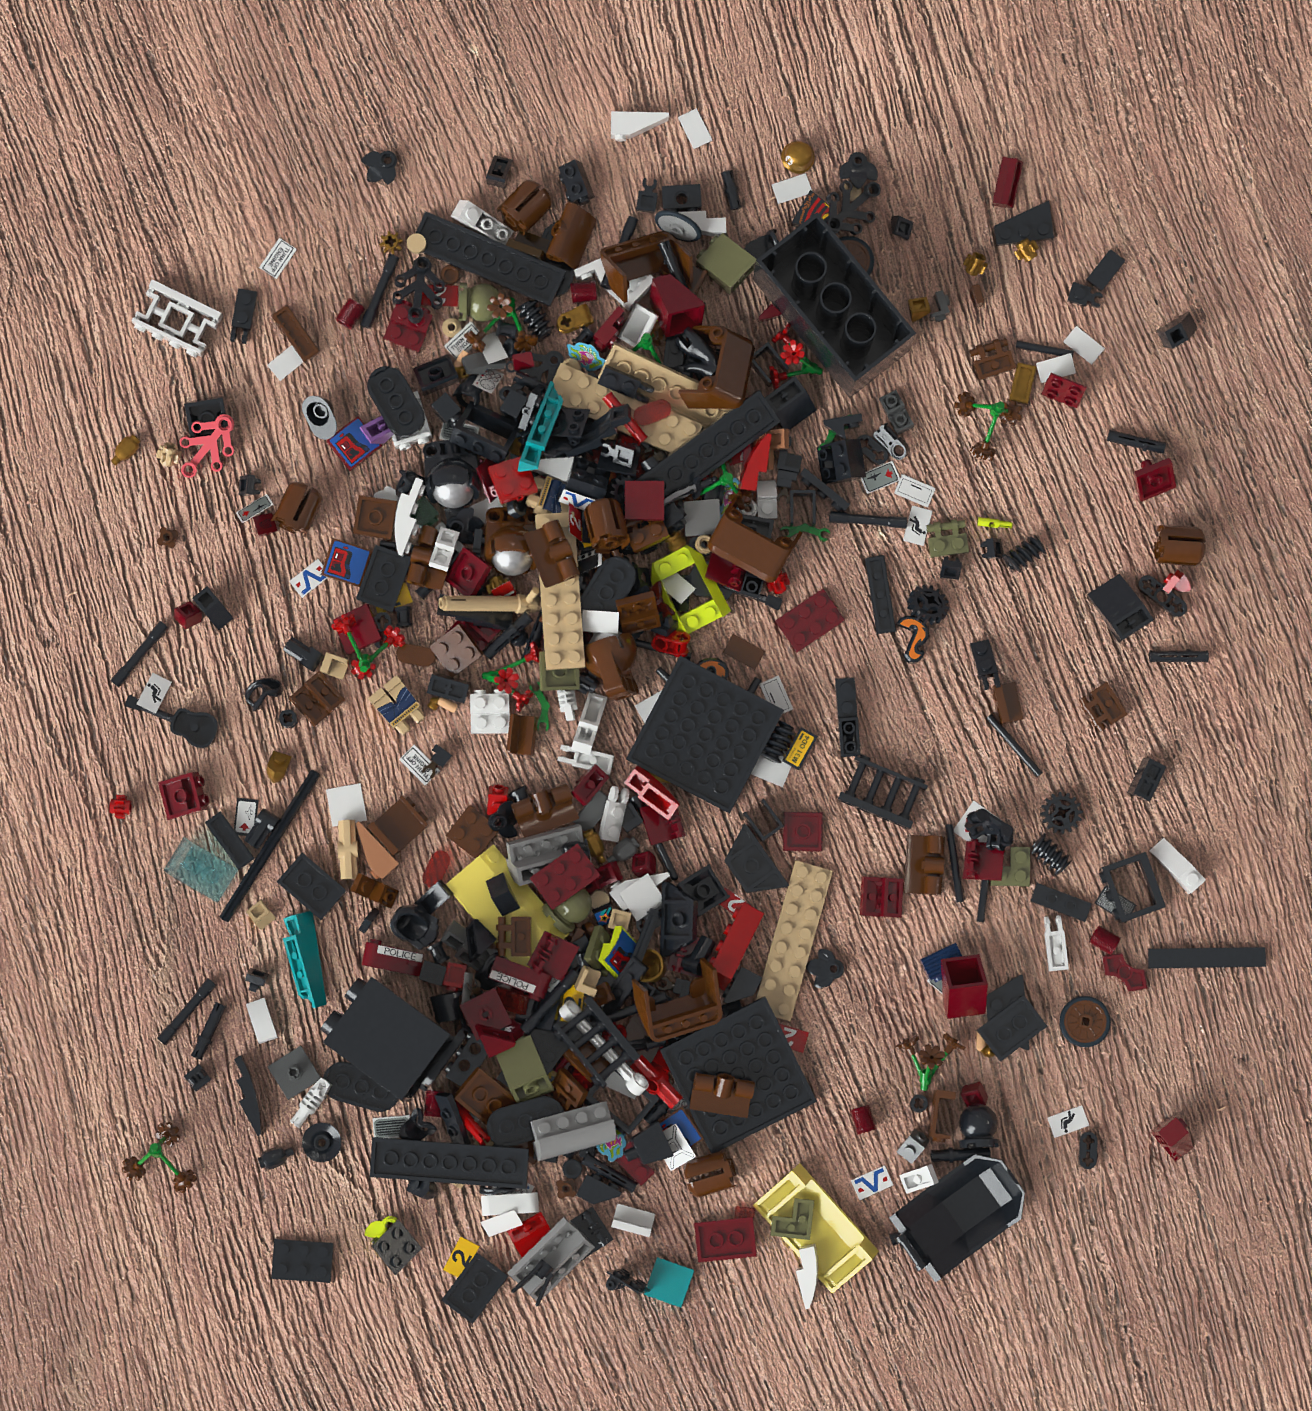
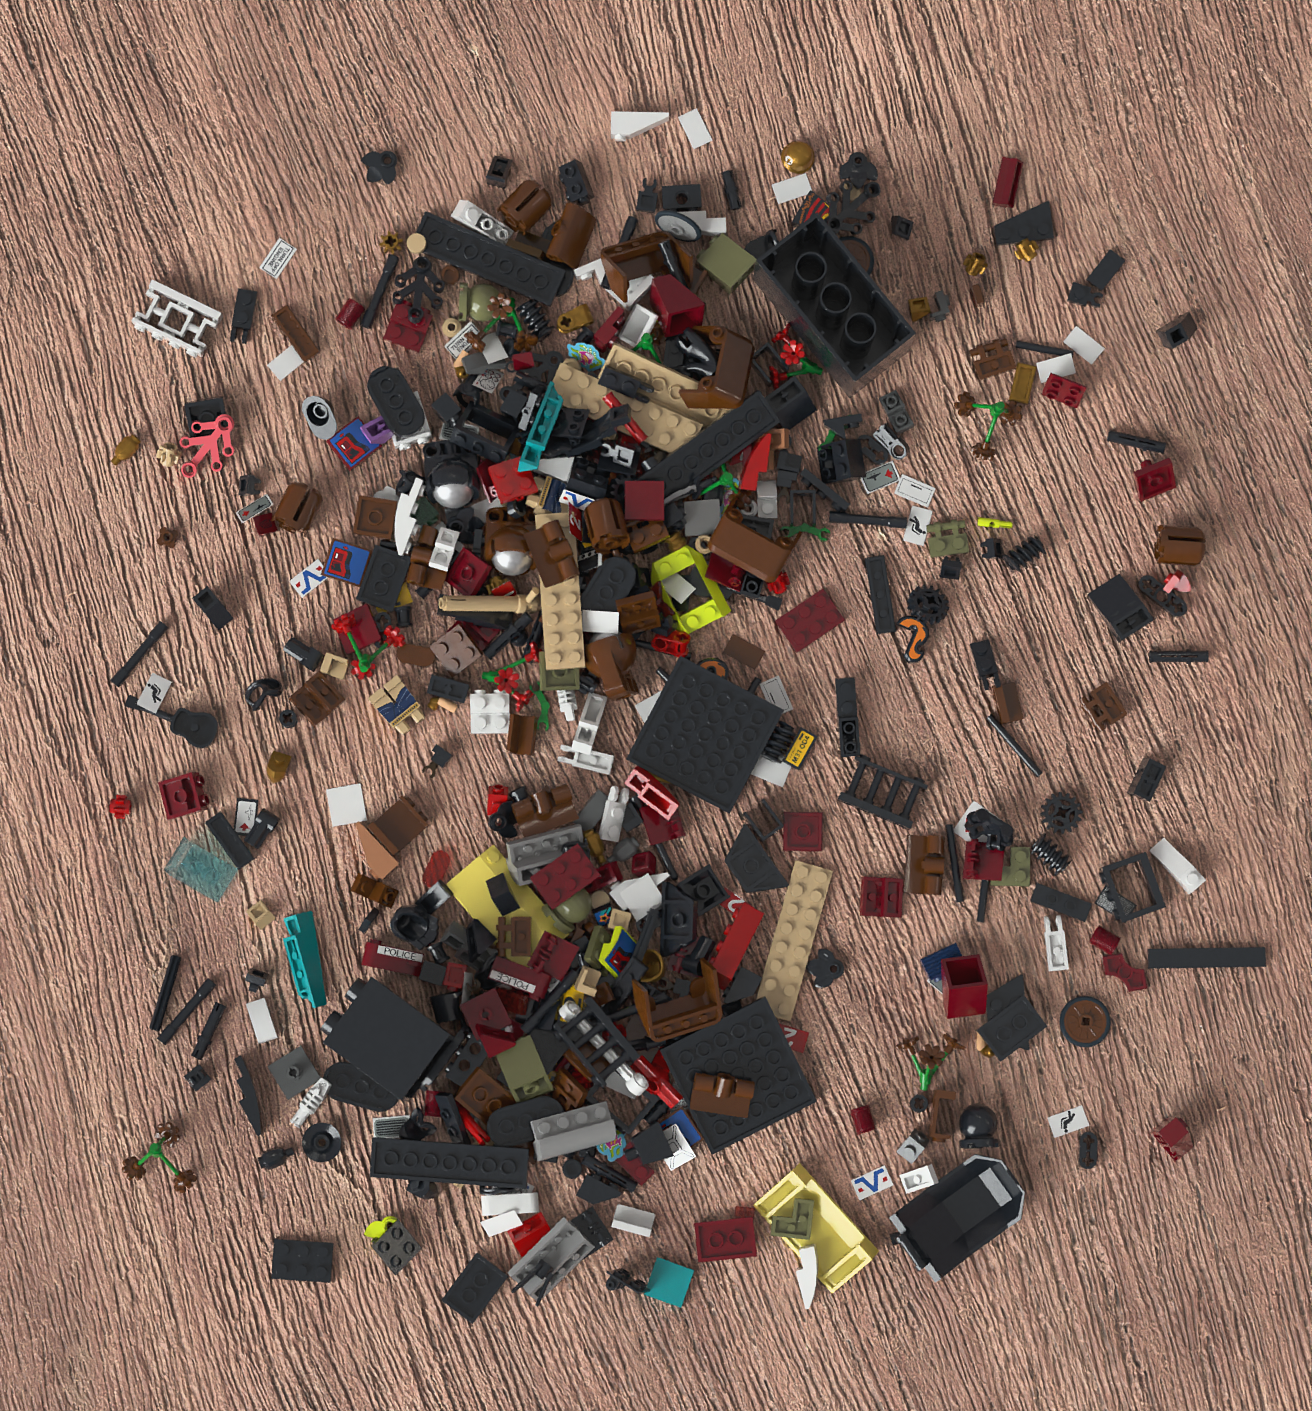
(165, 993): none -> black axle
(187, 615): dark red slope -> none
(269, 845): black axle -> none
(311, 886): black plate -> none
(347, 849): tan piece -> none
(415, 762): white sticker -> none
(436, 375): black slope -> none
(449, 296): red sticker -> none
(460, 1256): yellow sticker -> none
(471, 832): reddish brown plate -> none
(570, 1192): reddish brown plate -> none
(583, 291): dark red piece -> none
(589, 784): dark red slope -> none
(652, 412): clear red tile -> none
(707, 1164): reddish brown cylinder -> none
(769, 313): dark red slope -> none
(957, 1154): black pin -> none
(974, 1094): dark red slope -> none

